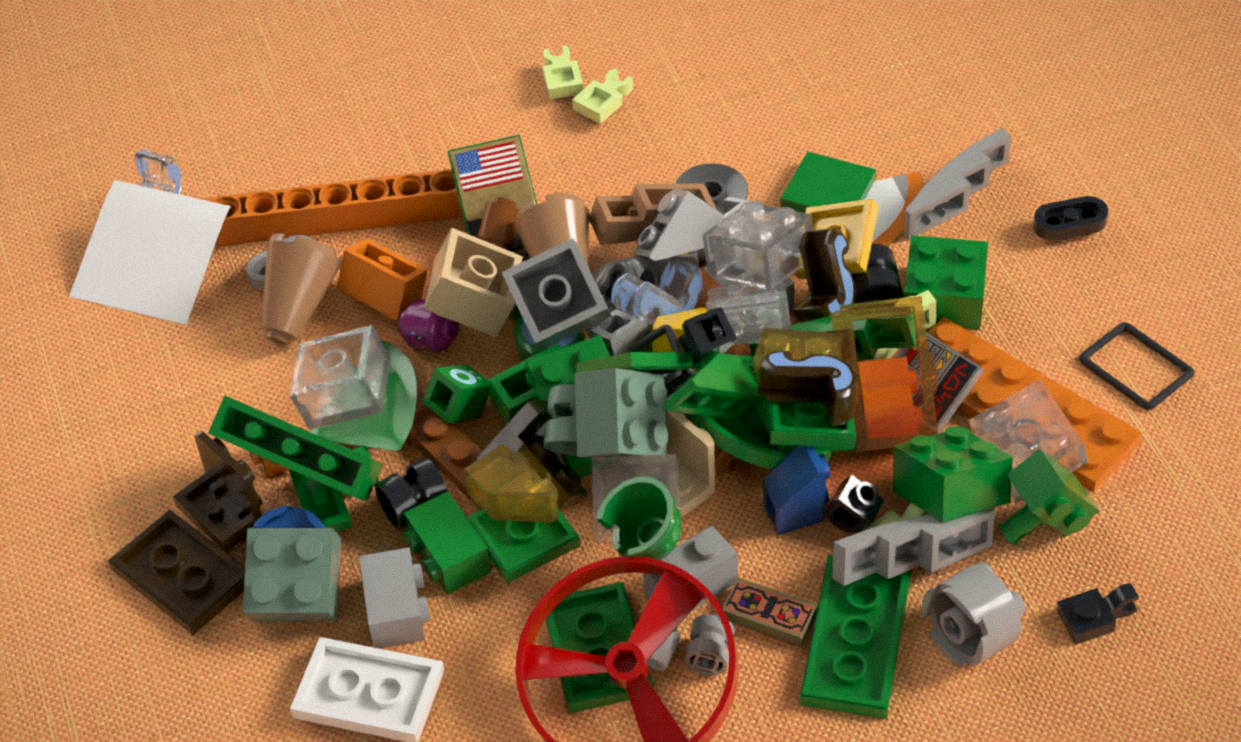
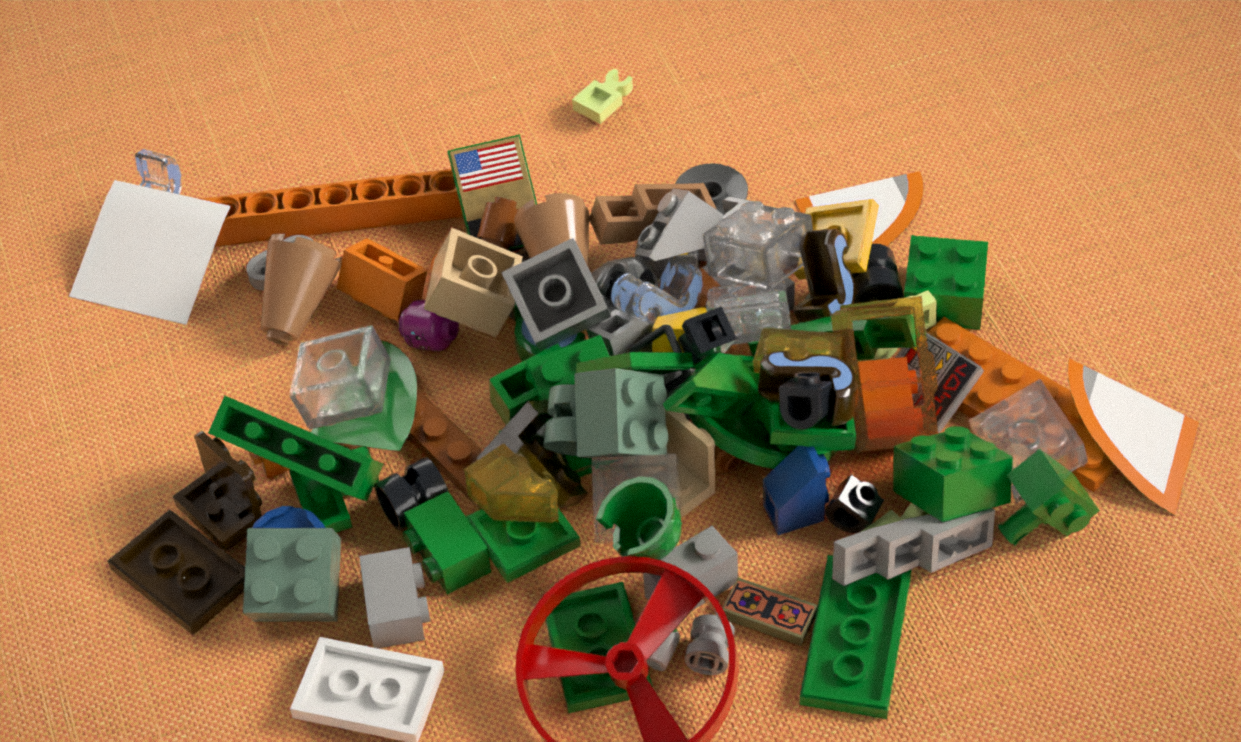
(457, 393): green brick -> none
(561, 75): yellowish green plate -> none
(805, 400): none -> black plate
(826, 182): green tile -> none
(950, 188): light grey slope -> none
(973, 615): light grey brick -> none
(1070, 218): black plate -> none
(1092, 616): black plate -> none
(1136, 433): none -> sticker
(1189, 371): black piece -> none

